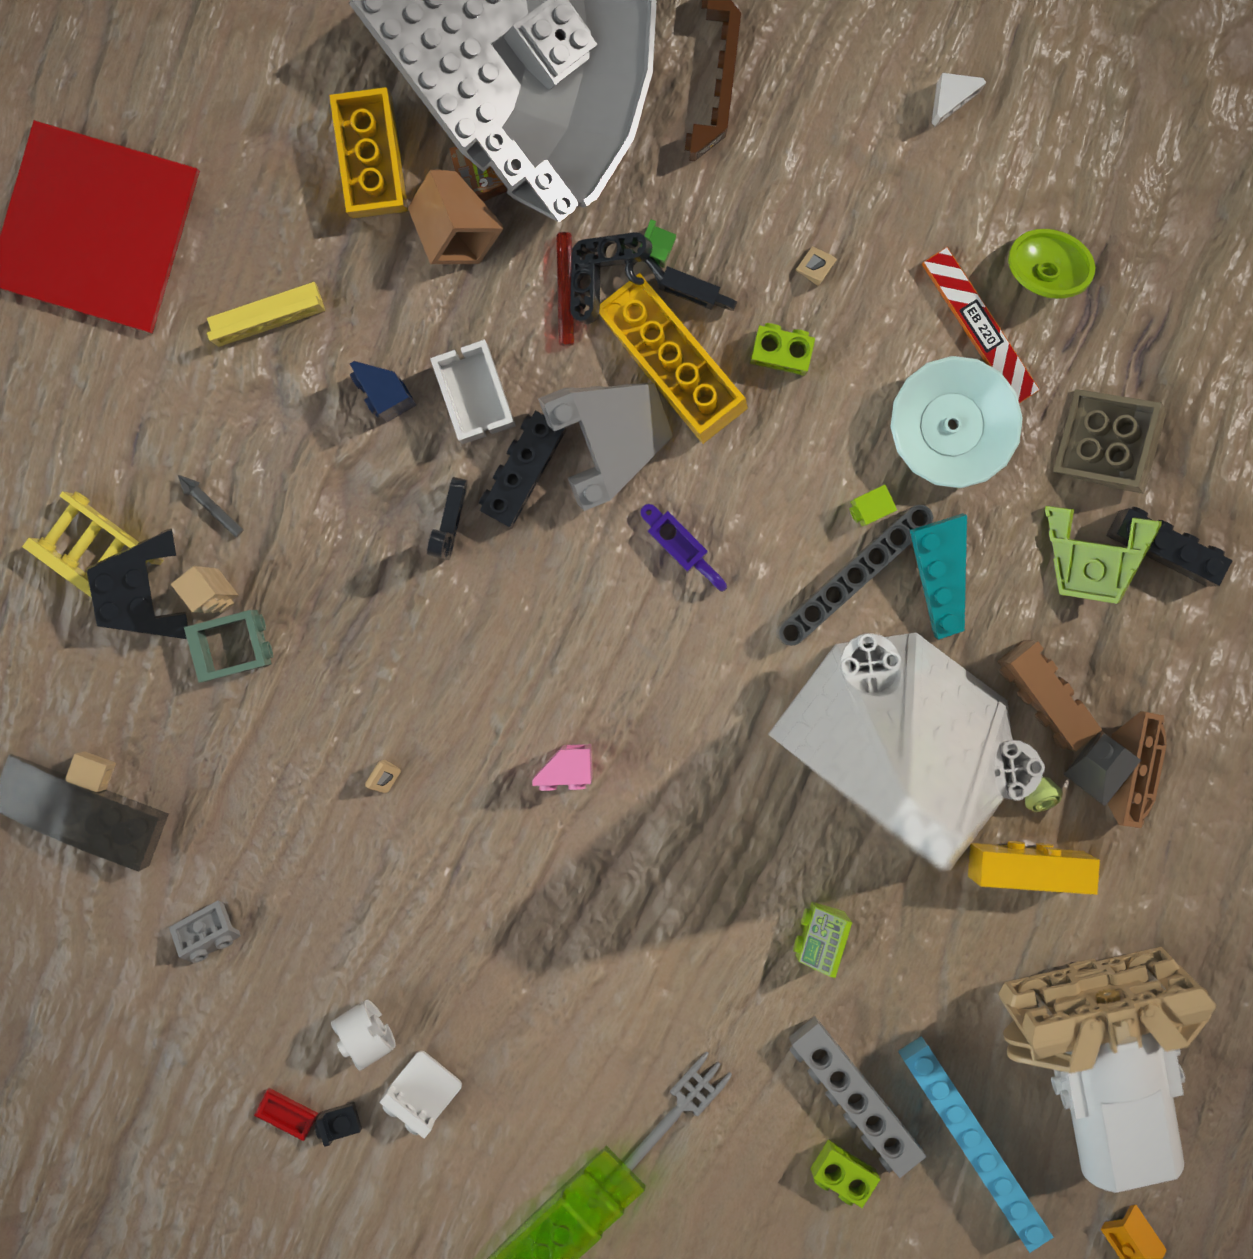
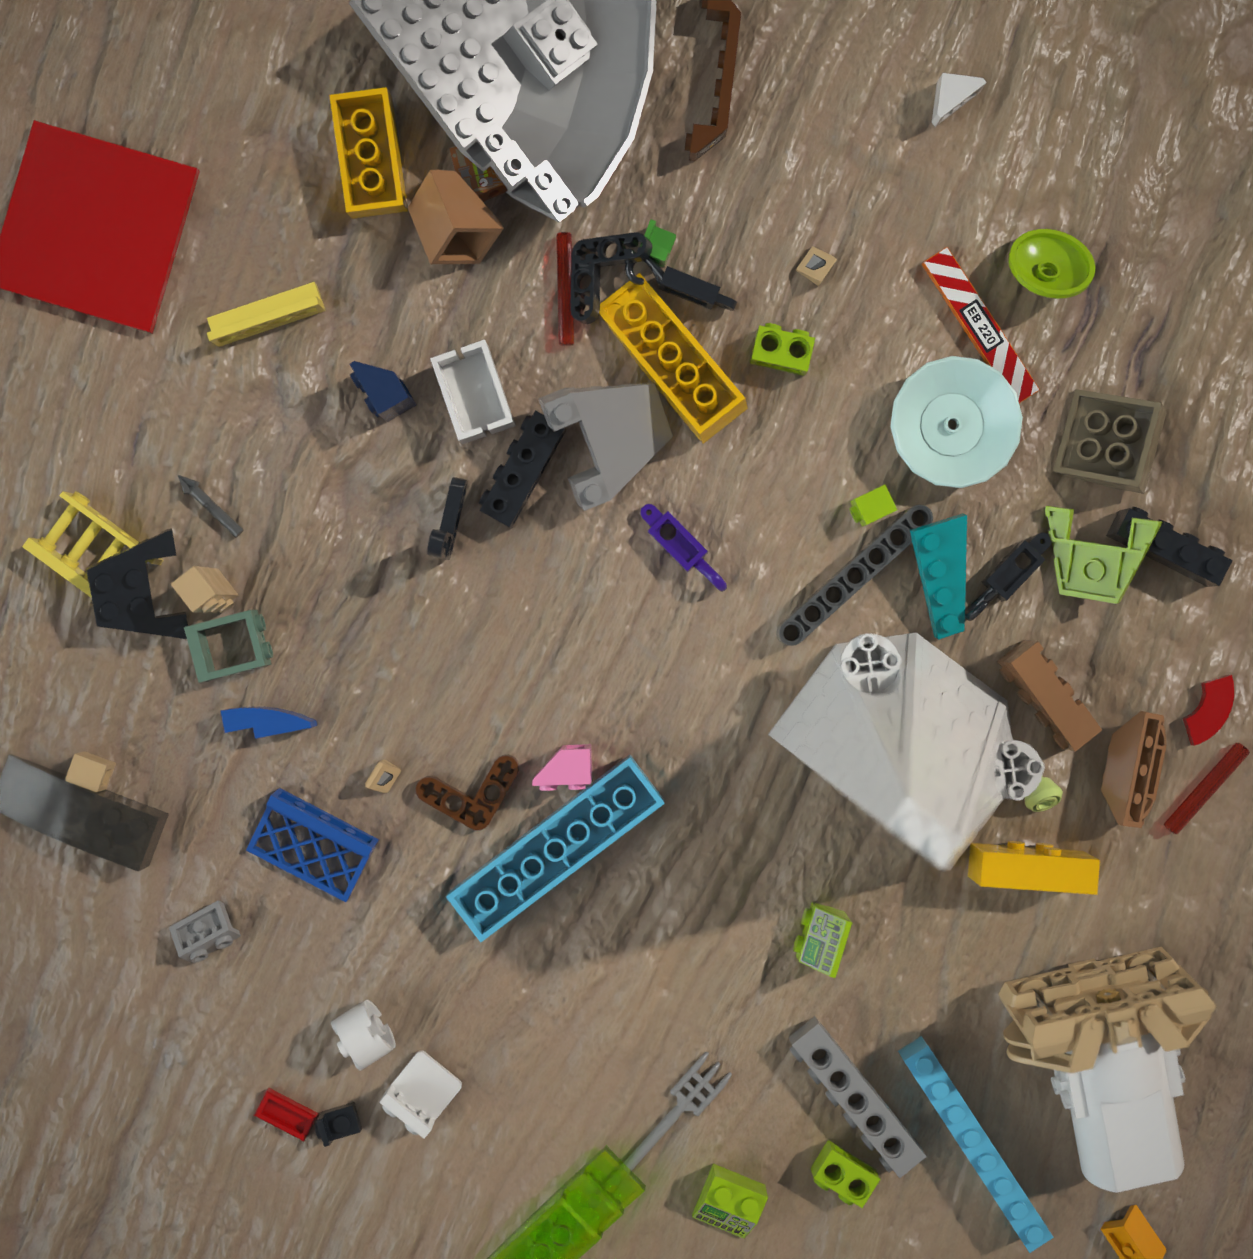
(264, 720): none -> blue slope
(317, 822): none -> blue fence
(478, 803): none -> reddish brown beam
(555, 848): none -> medium azure brick
(730, 1201): none -> lime slope
(1007, 576): none -> black piece
(1102, 767): dark grey slope -> none
(1206, 788): none -> clear red axle
(1212, 710): none -> red tile

